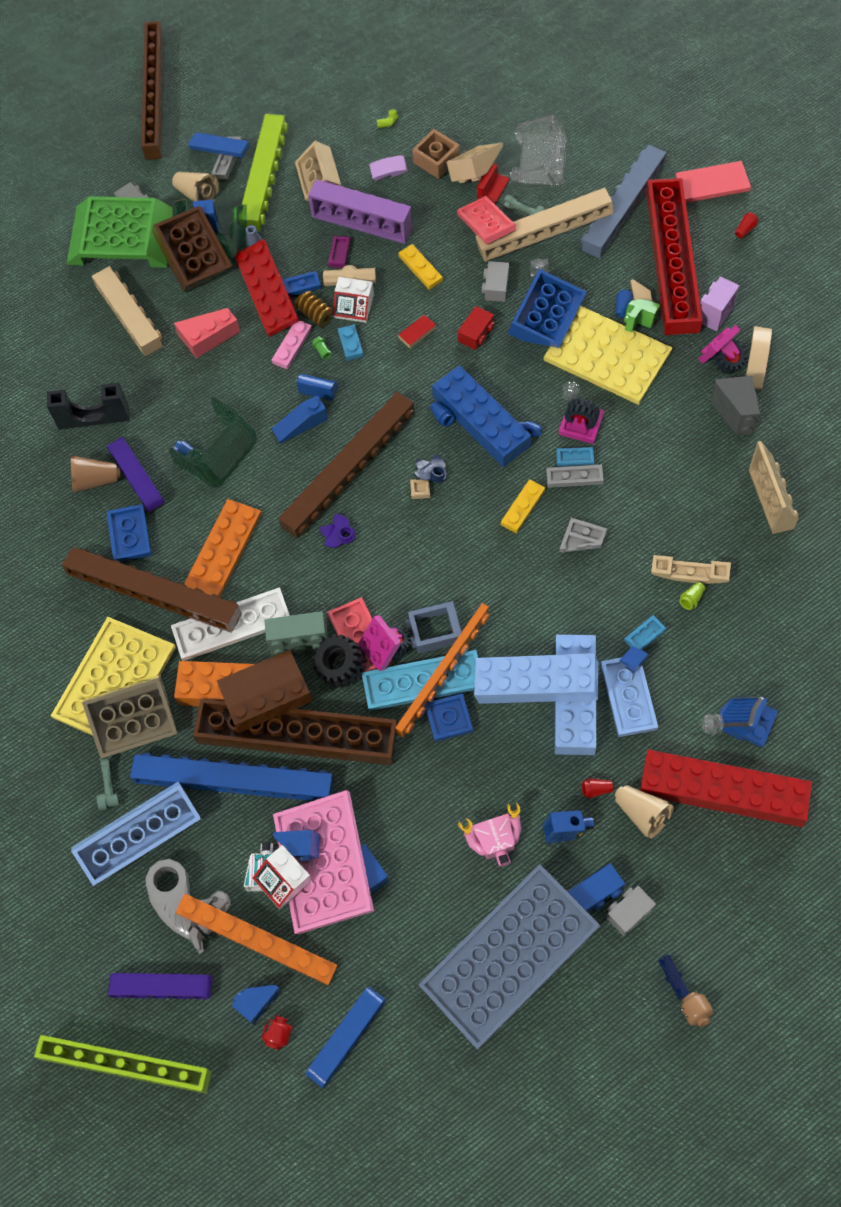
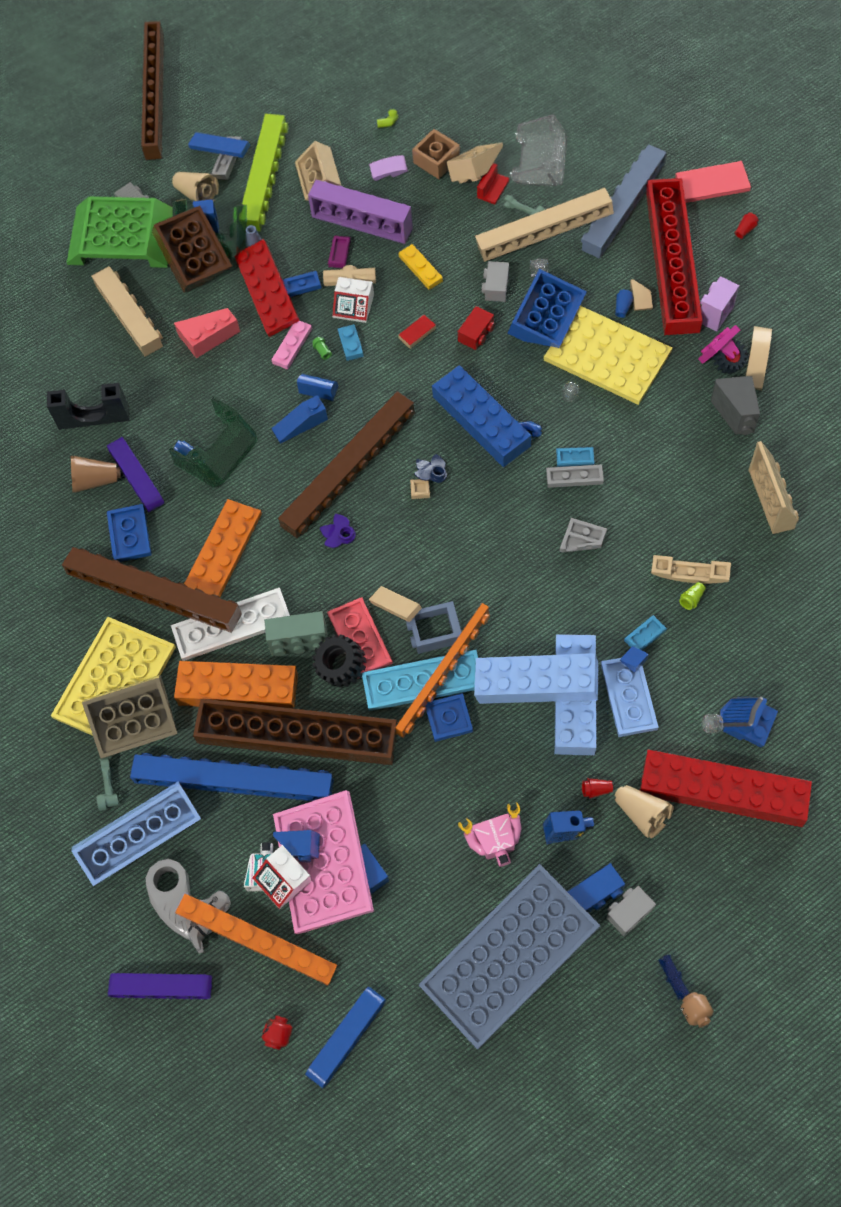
(123, 1064): lime brick -> none
(255, 1001): blue slope -> none
(264, 691): reddish brown slope -> none
(314, 308): pearl gold piece -> none
(384, 642): dark pink plate -> none
(395, 603): none -> tan tile
(443, 415): blue cone -> none
(486, 220): coral tile -> none
(523, 506): yellow plate -> none
(581, 421): plate -> none
(641, 312): bright green brick -> none

